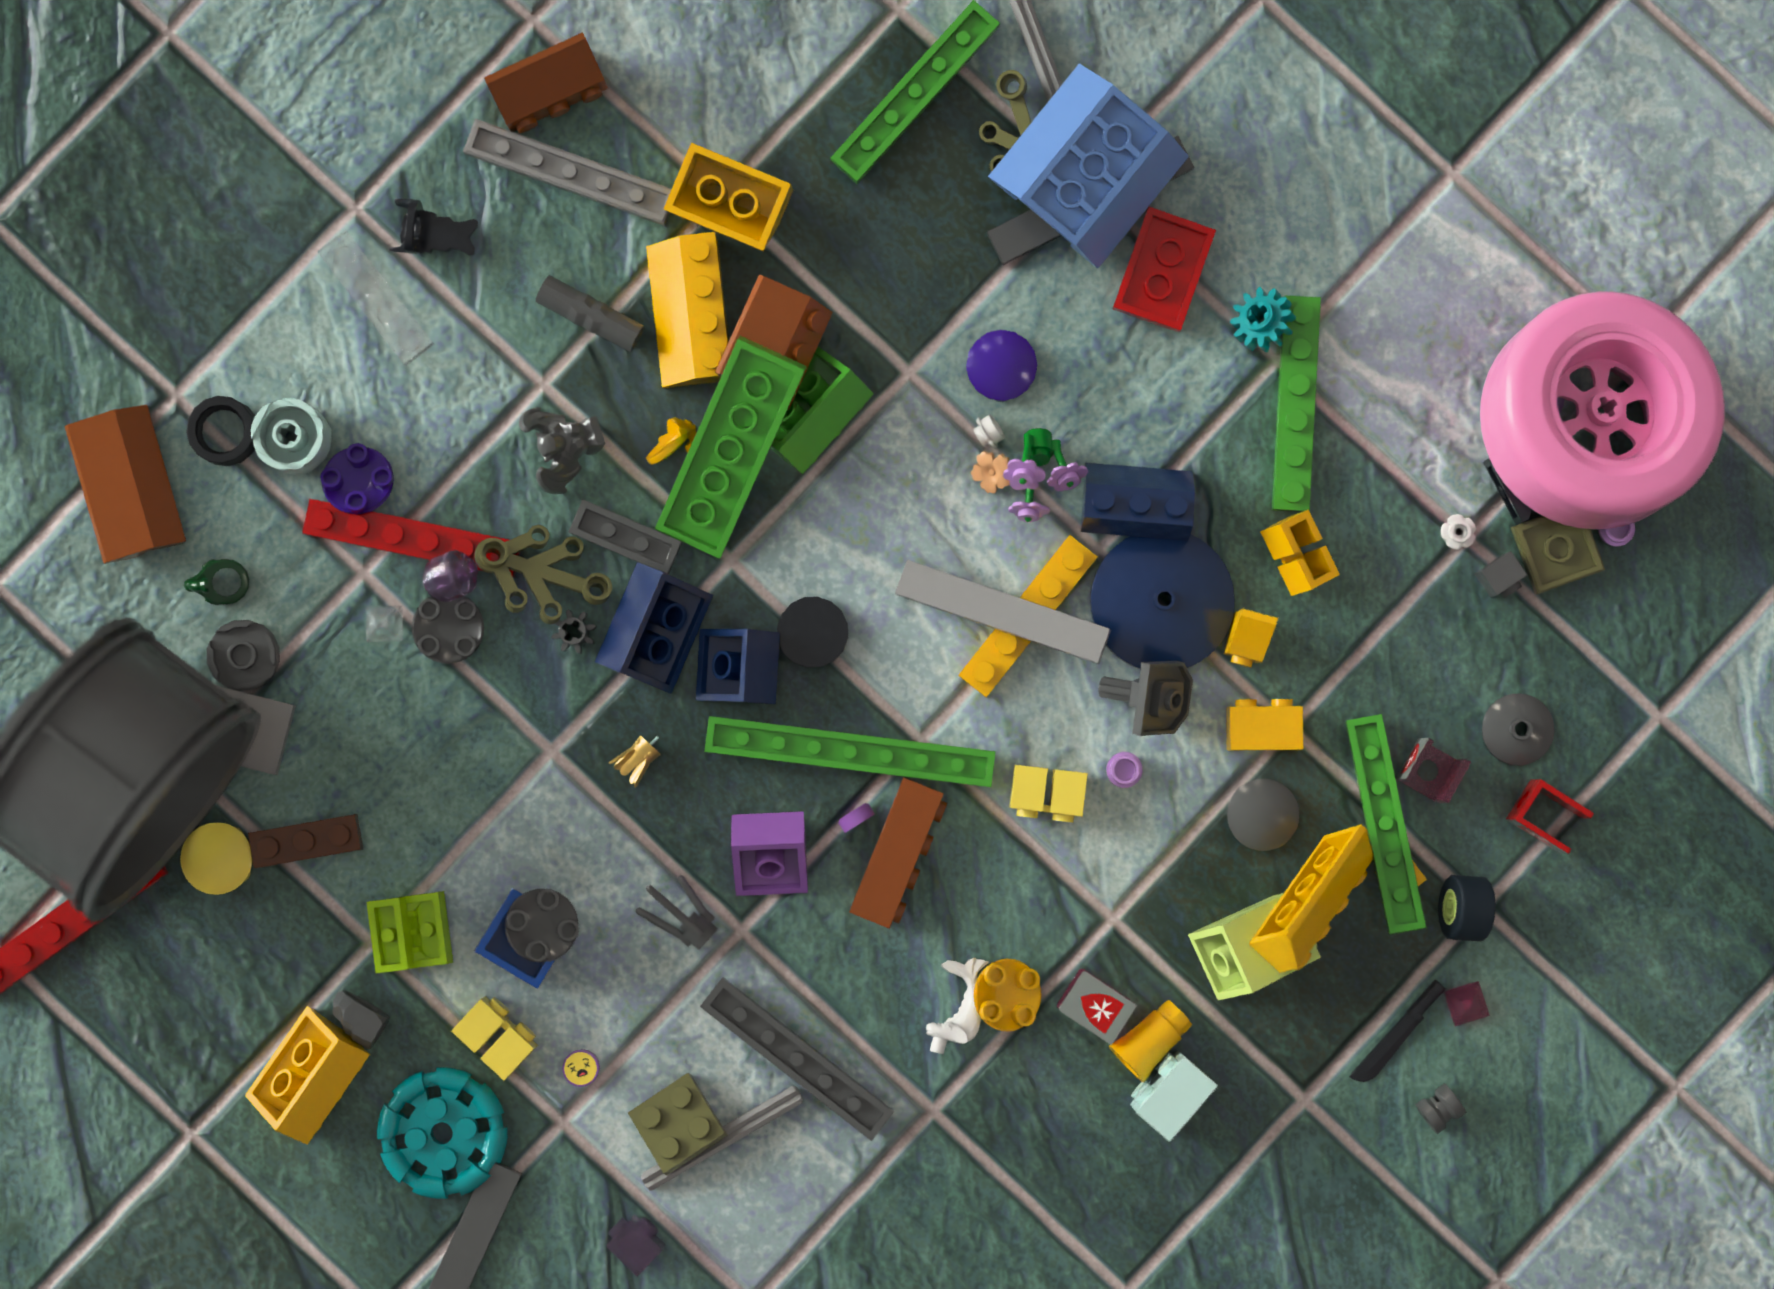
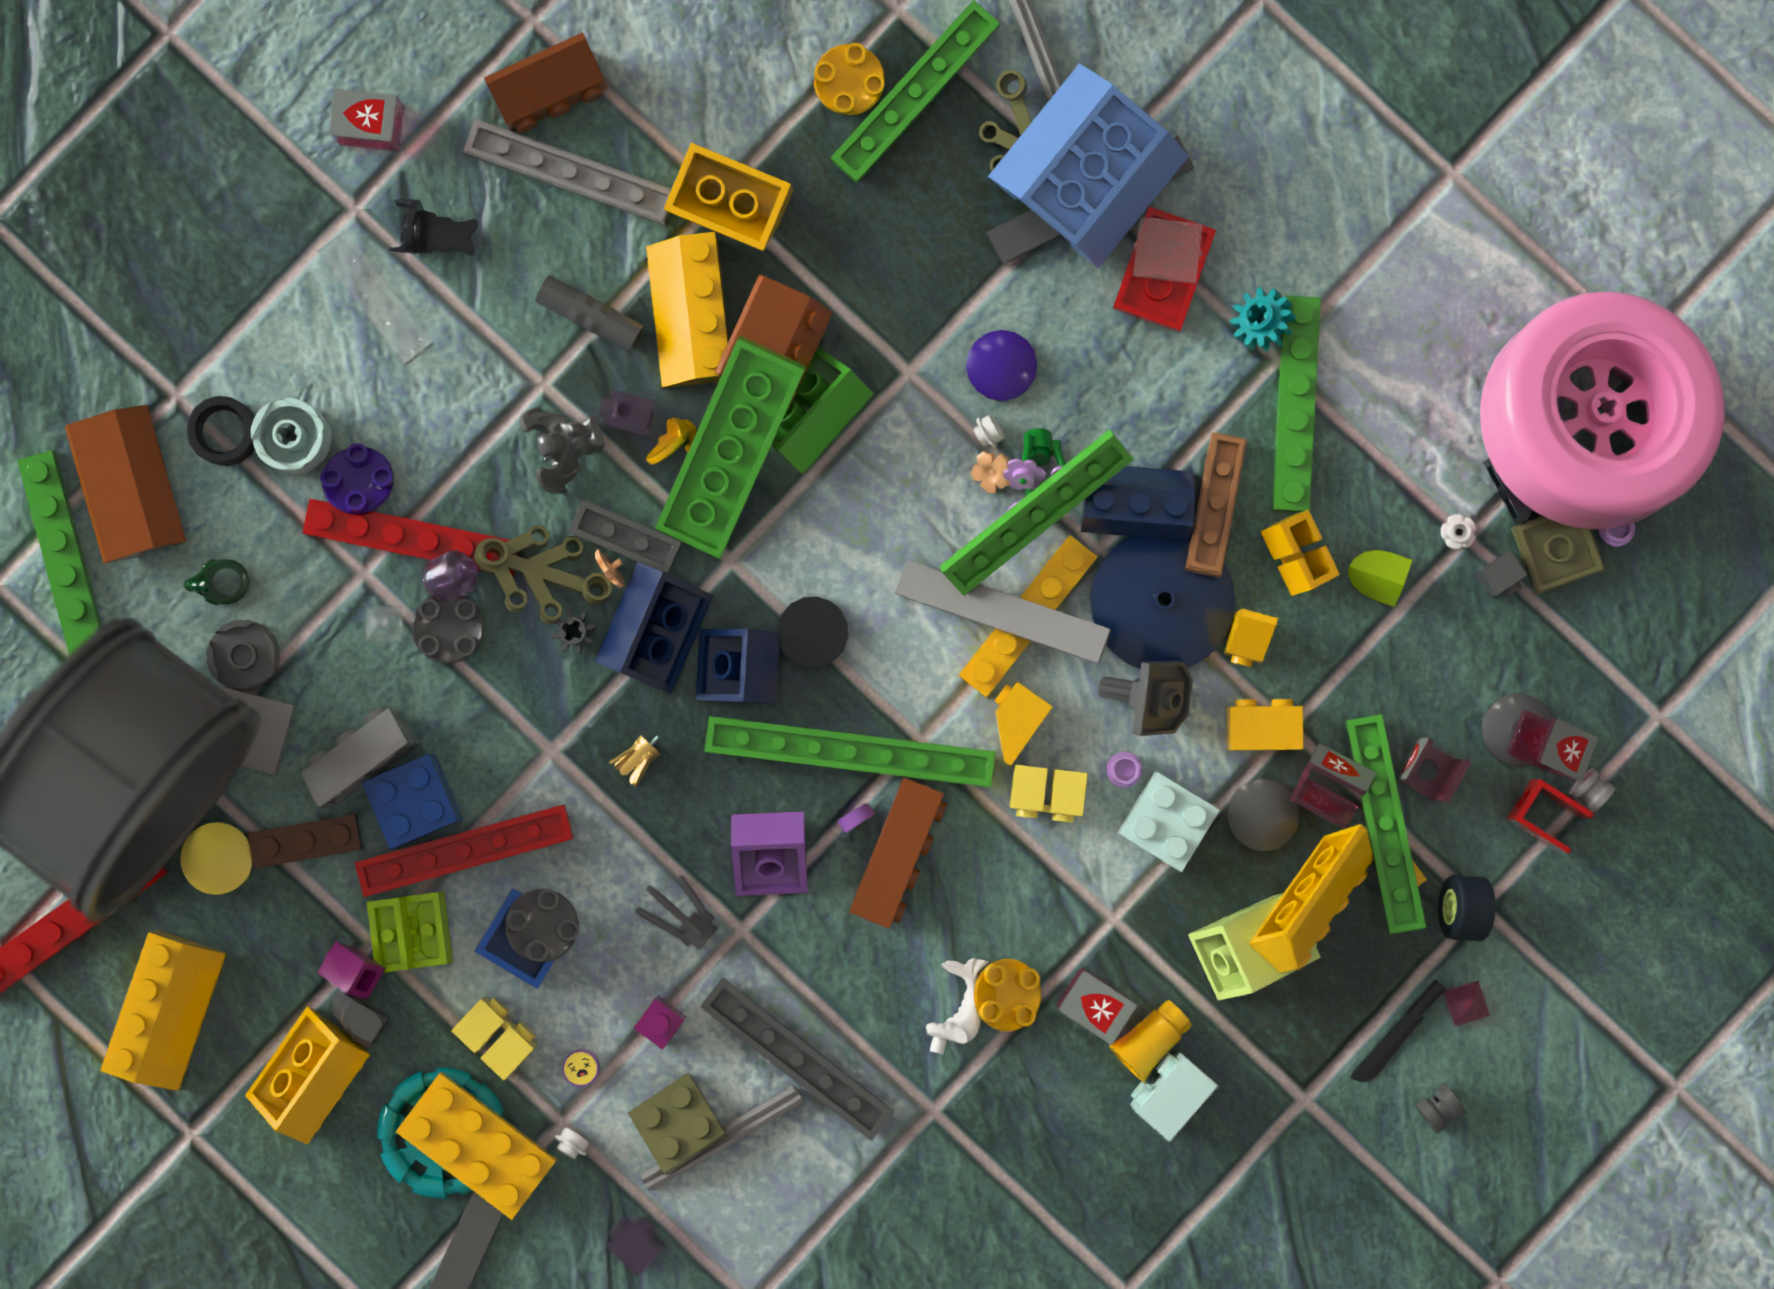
(60, 547): none -> bright green plate
(163, 1011): none -> yellow slope
(351, 970): none -> magenta brick
(357, 757): none -> light grey slope
(367, 119): none -> piece
(412, 801): none -> blue brick
(464, 850): none -> red plate
(476, 1145): none -> yellow plate
(571, 1143): none -> white plate
(610, 568): none -> light nougat plant
(628, 413): none -> clear purple brick
(660, 1022): none -> magenta brick
(849, 79): none -> yellow dish
(1018, 718): none -> yellow slope
(1036, 512): none -> bright green plate
(1167, 250): none -> clear piece
(1168, 821): none -> light aqua brick
(1215, 505): none -> medium nougat tile
(1321, 800): none -> clear pink piece
(1379, 575): none -> lime brick
(1552, 745): none -> piece
(1592, 790): none -> light grey wheel

